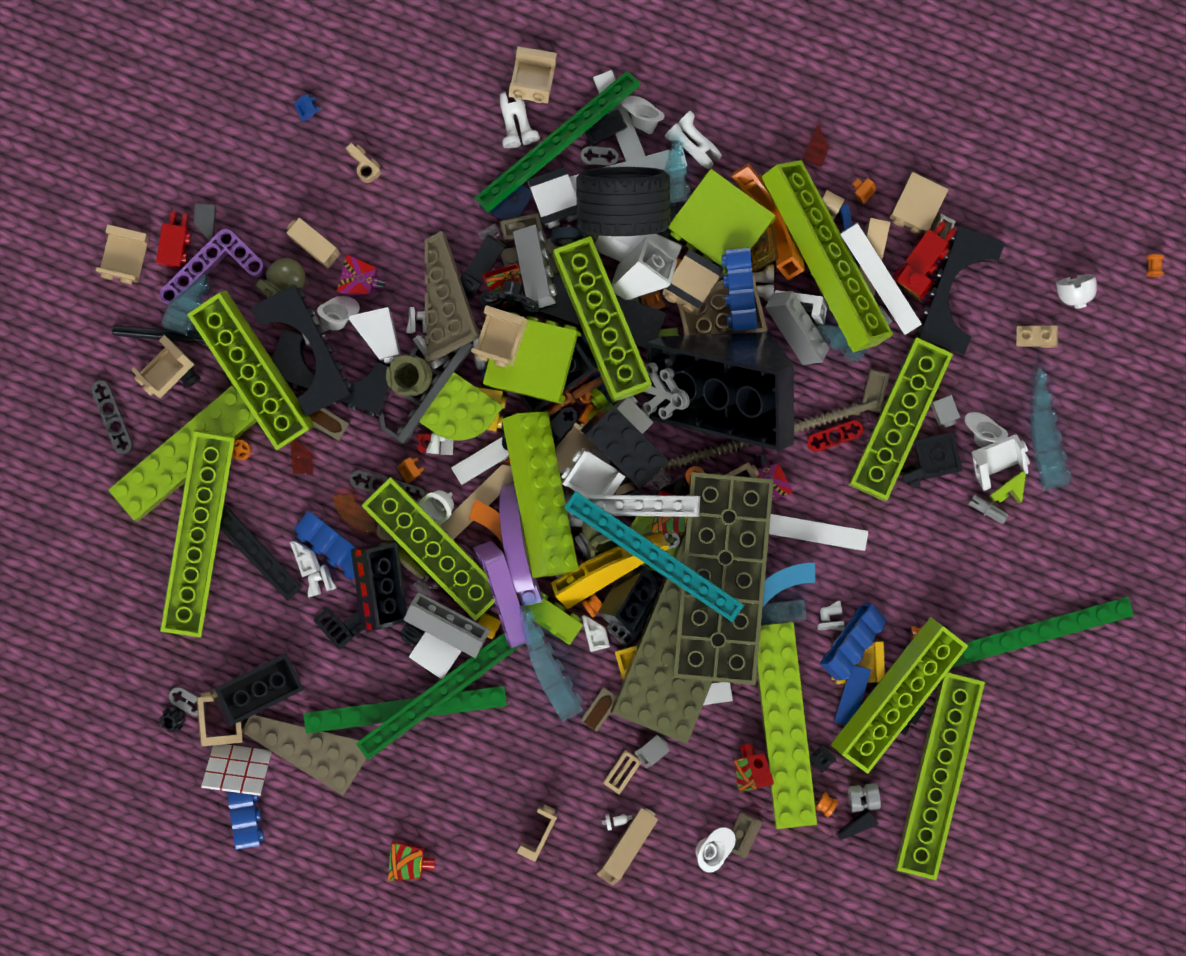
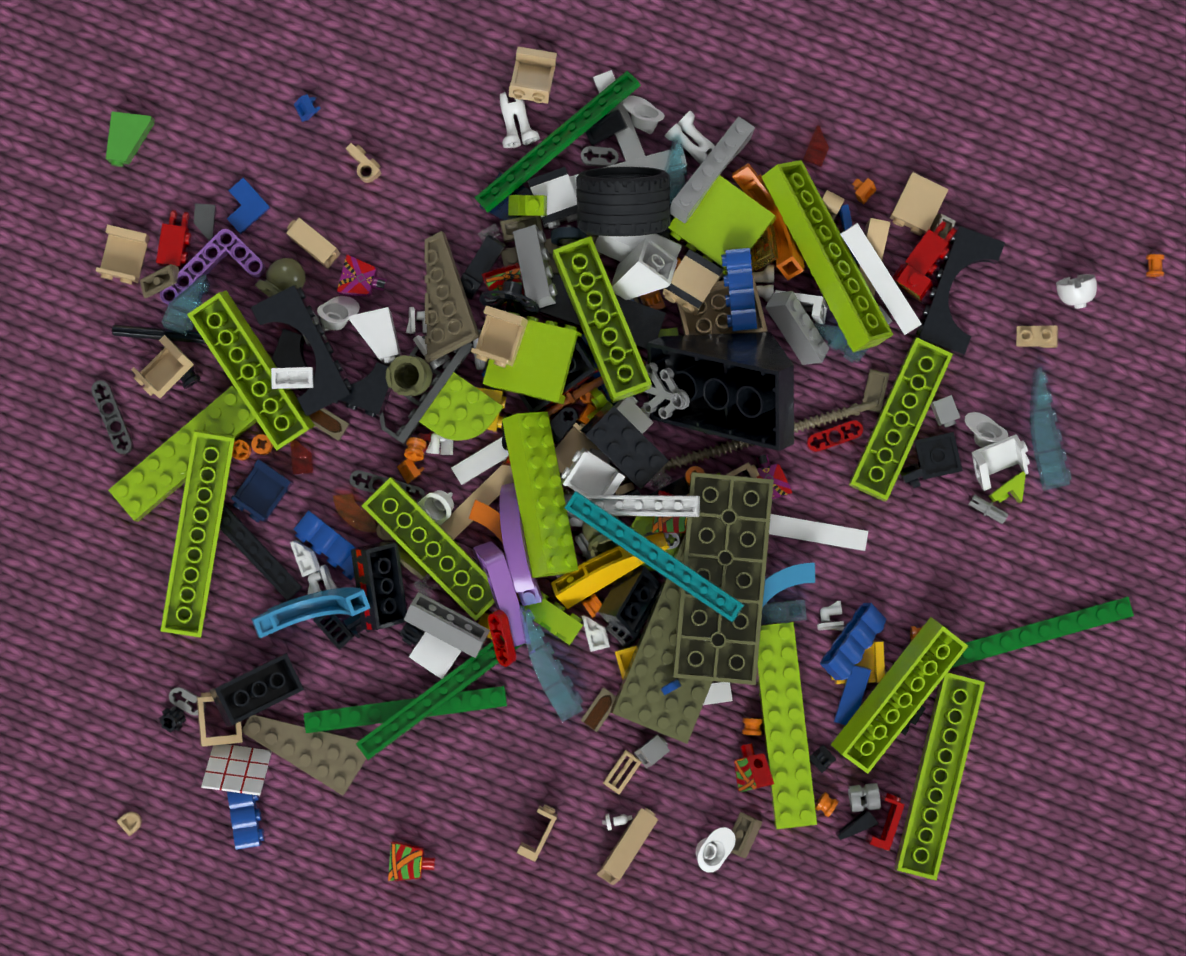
(126, 136): none -> bright green slope
(130, 822): none -> tan tile
(159, 280): none -> dark tan slope
(251, 206): none -> blue tile
(261, 492): none -> dark blue panel
(263, 447): none -> orange wheel
(292, 378): none -> white tile
(322, 603): none -> dark azure arch
(415, 449): none -> orange wheel
(499, 626): none -> red beam
(527, 205): none -> lime slope
(671, 687): none -> blue tile
(701, 181): none -> light grey arch
(752, 726): none -> orange wheel
(891, 823): none -> red panel

